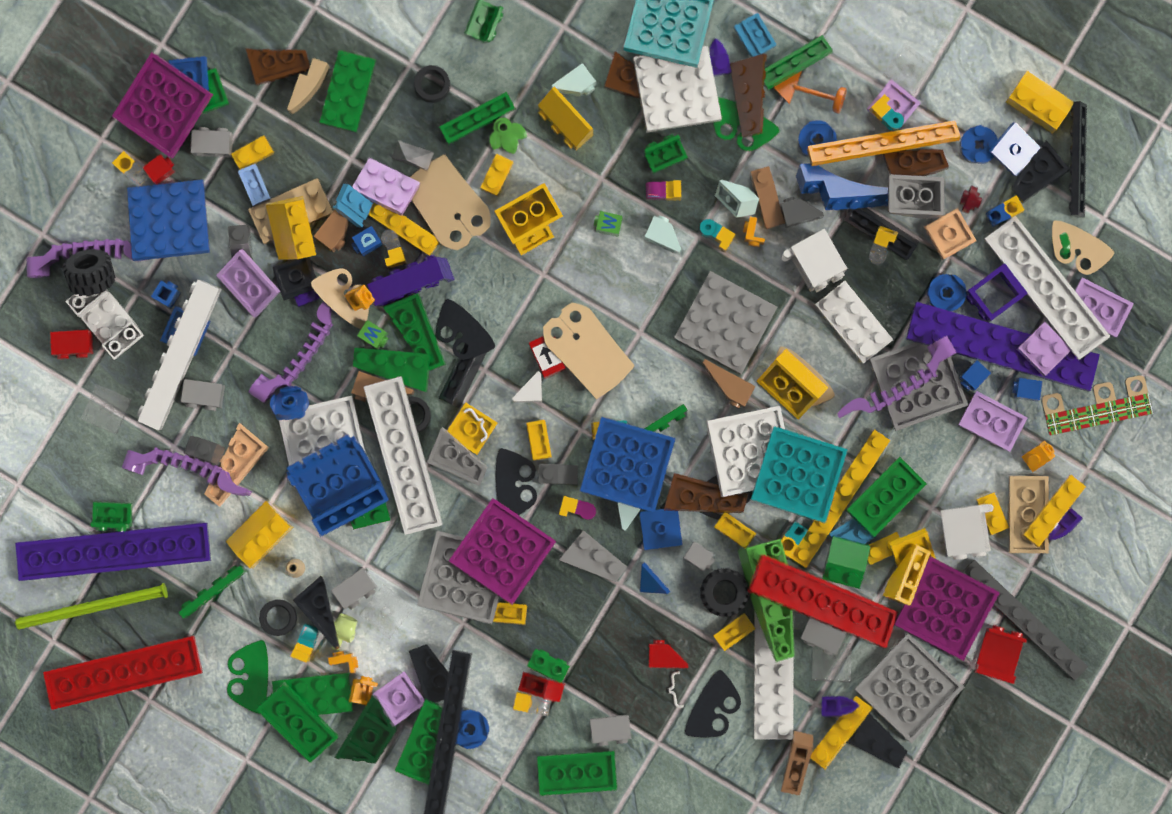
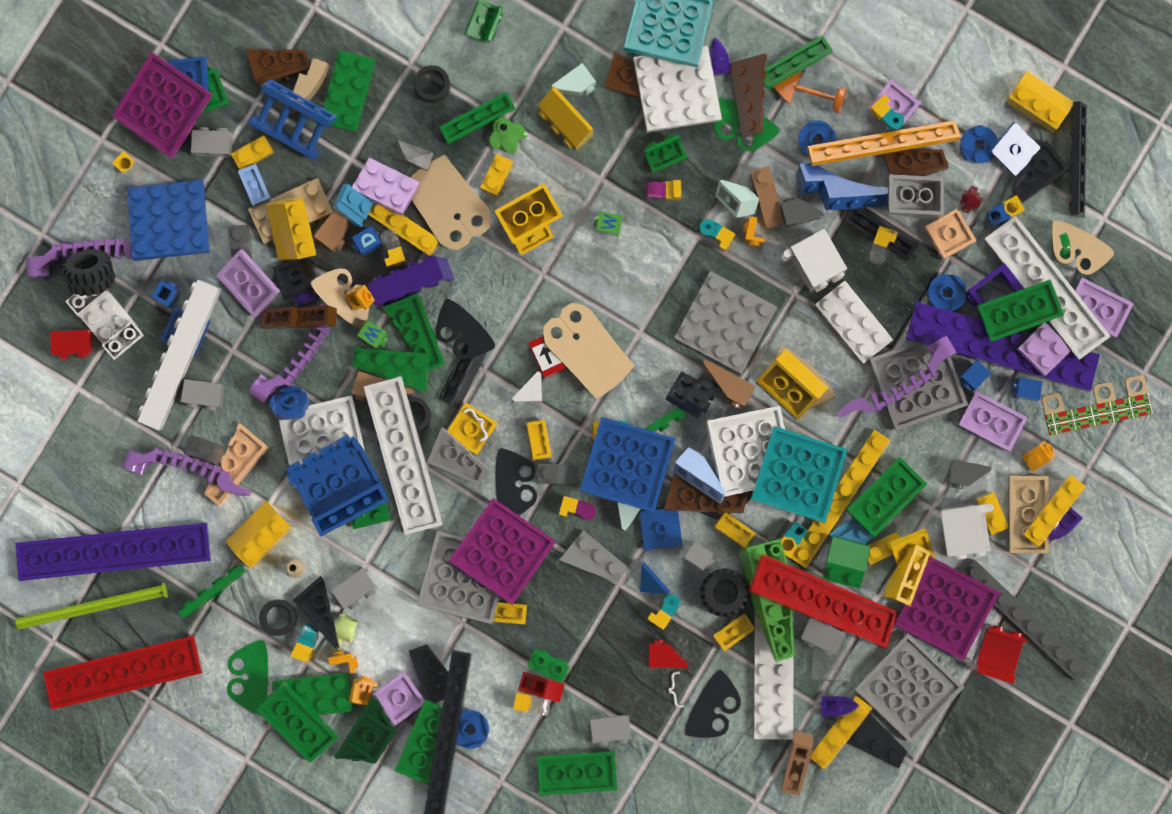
(111, 515): green bracket -> none
(159, 169): red brick -> none
(294, 317): none -> reddish brown slope
(306, 109): none -> blue fence
(662, 234): light aqua slope -> none
(664, 615): none -> leg
(692, 394): none -> black plate
(697, 472): none -> light blue slope
(755, 35): dark azure plate -> none
(965, 473): none -> dark grey slope
(1020, 310): none -> green plate

